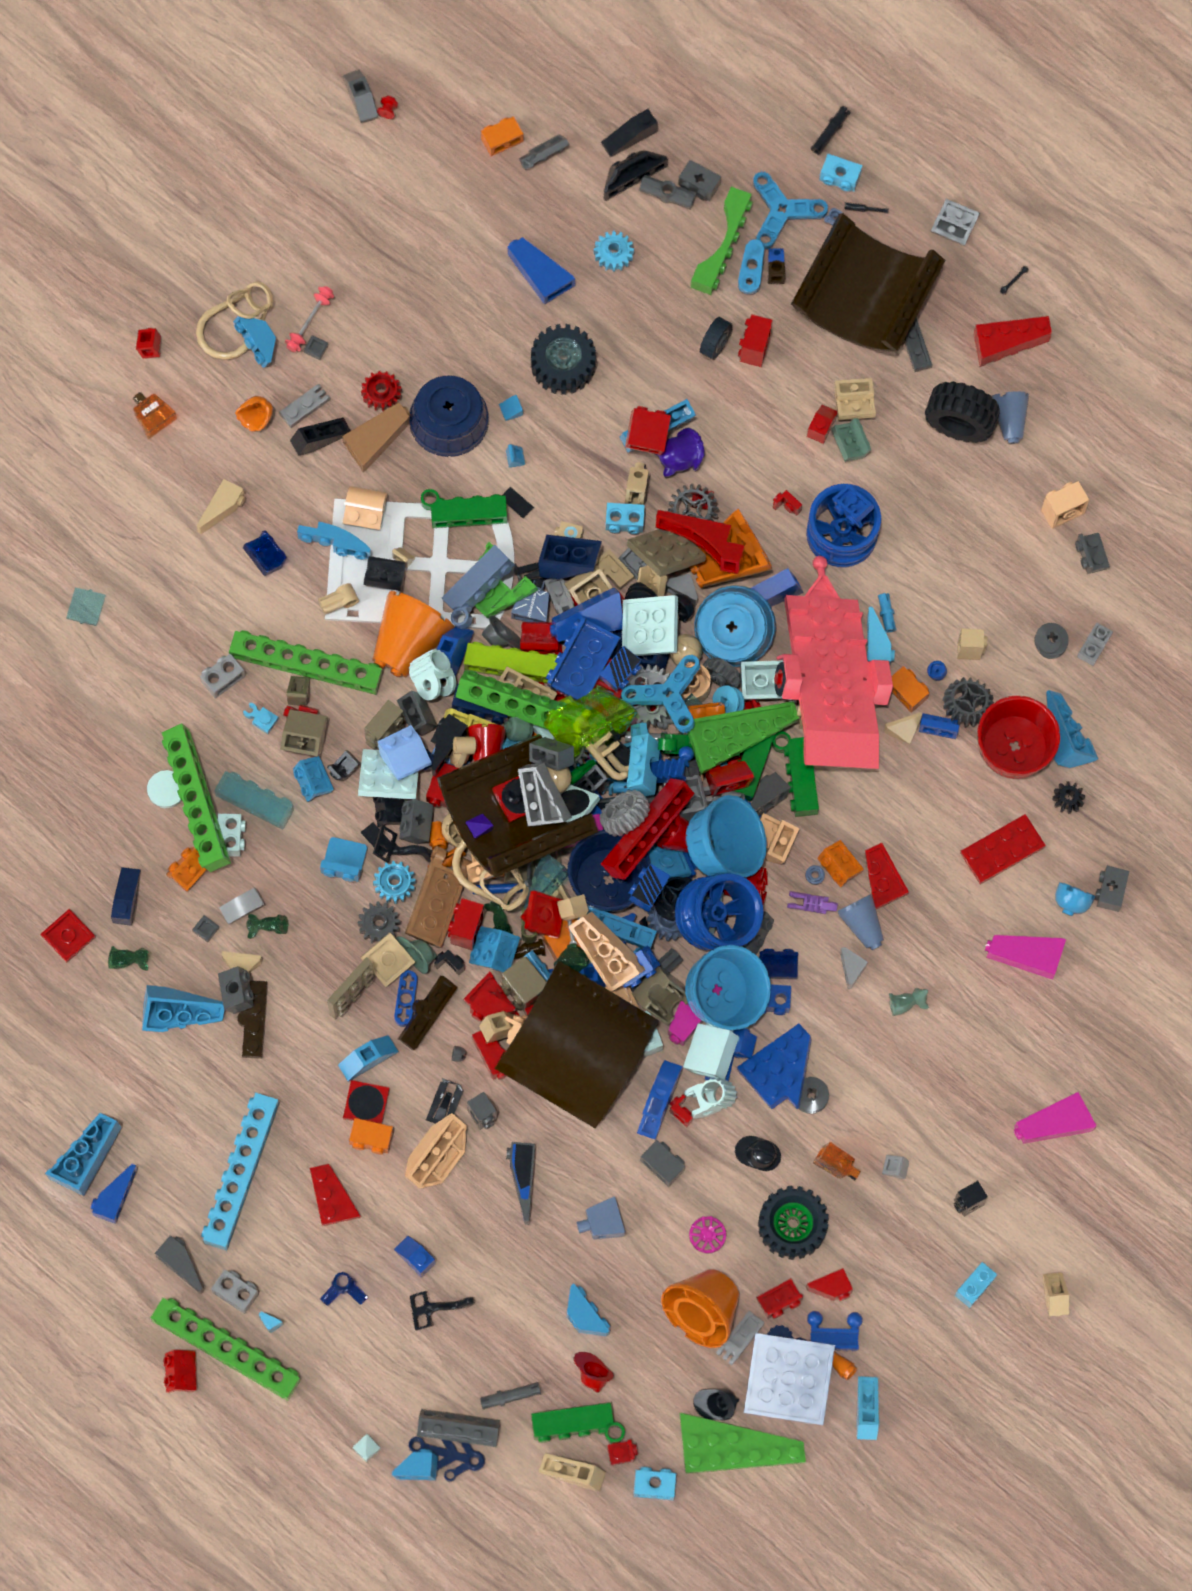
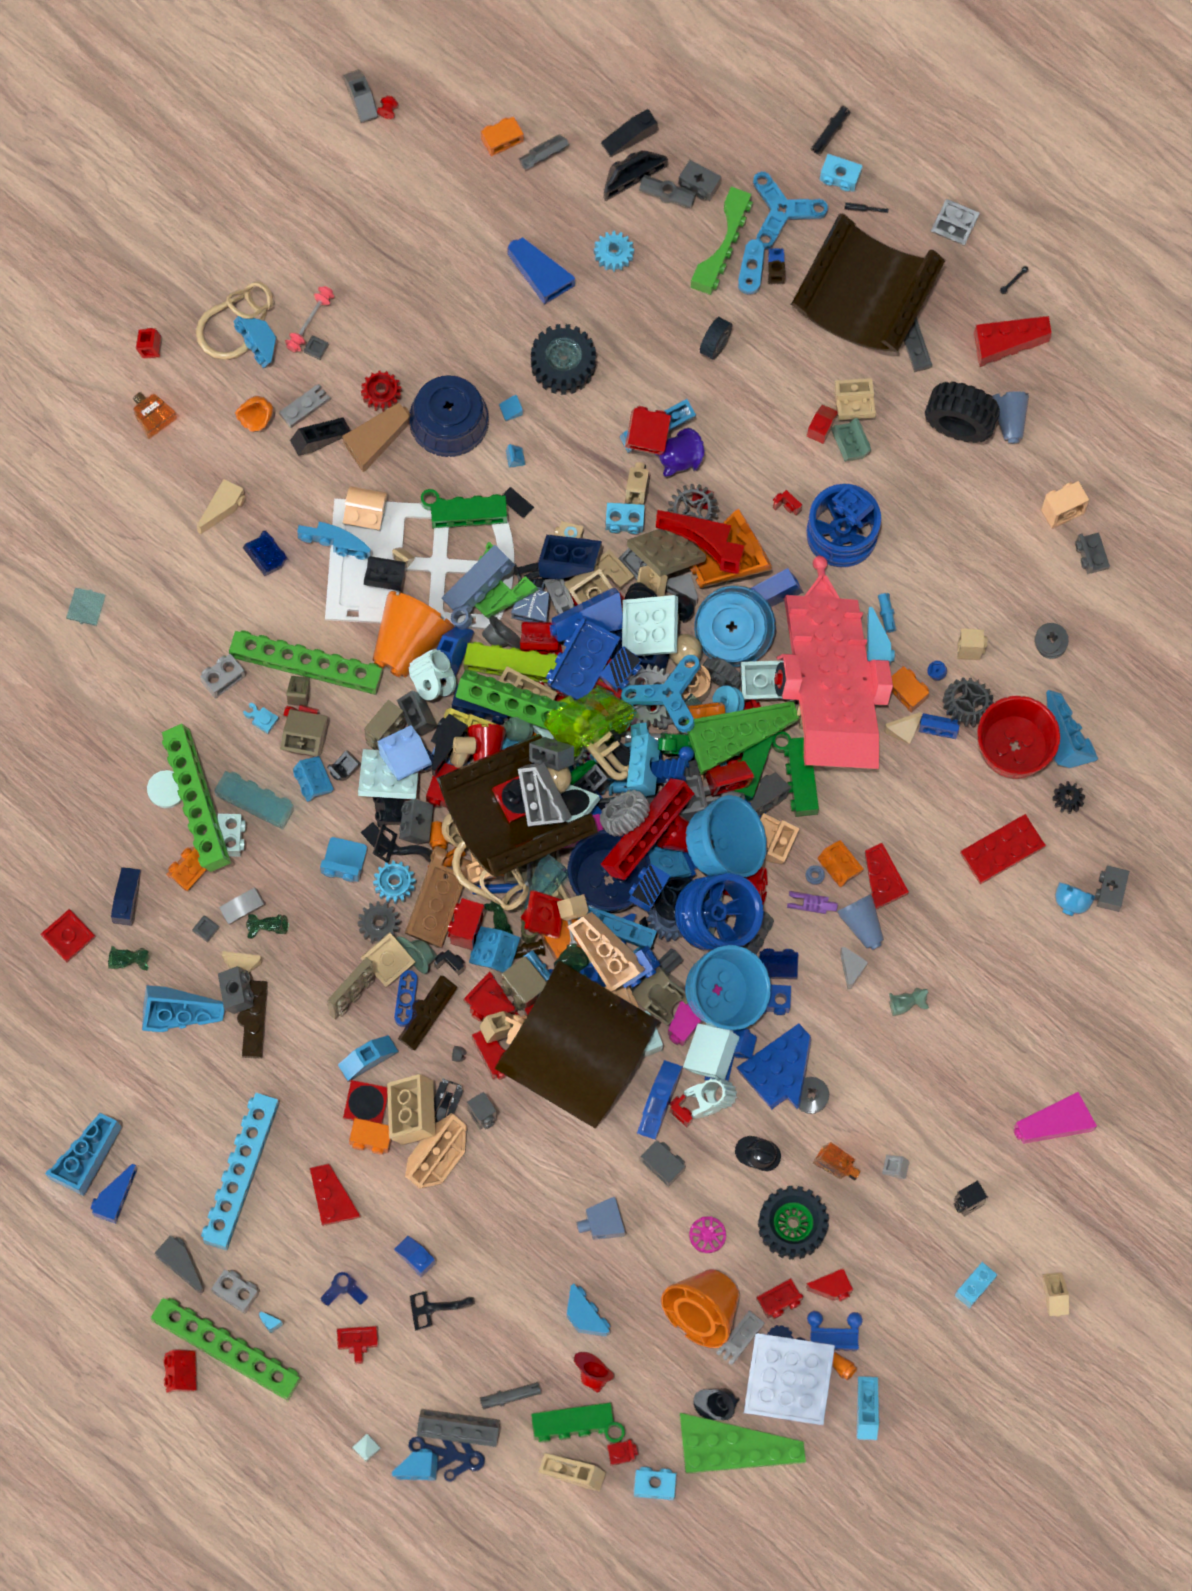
(342, 597): tan piece -> none
(357, 1340): none -> red hinge
(411, 1109): none -> tan brick
(479, 826): dark purple slope -> none
(521, 1165): slope -> none
(755, 340): red container -> none
(833, 213): sand blue plate -> none
(1027, 953): dark pink slope -> none
(1094, 644): light grey slope -> none

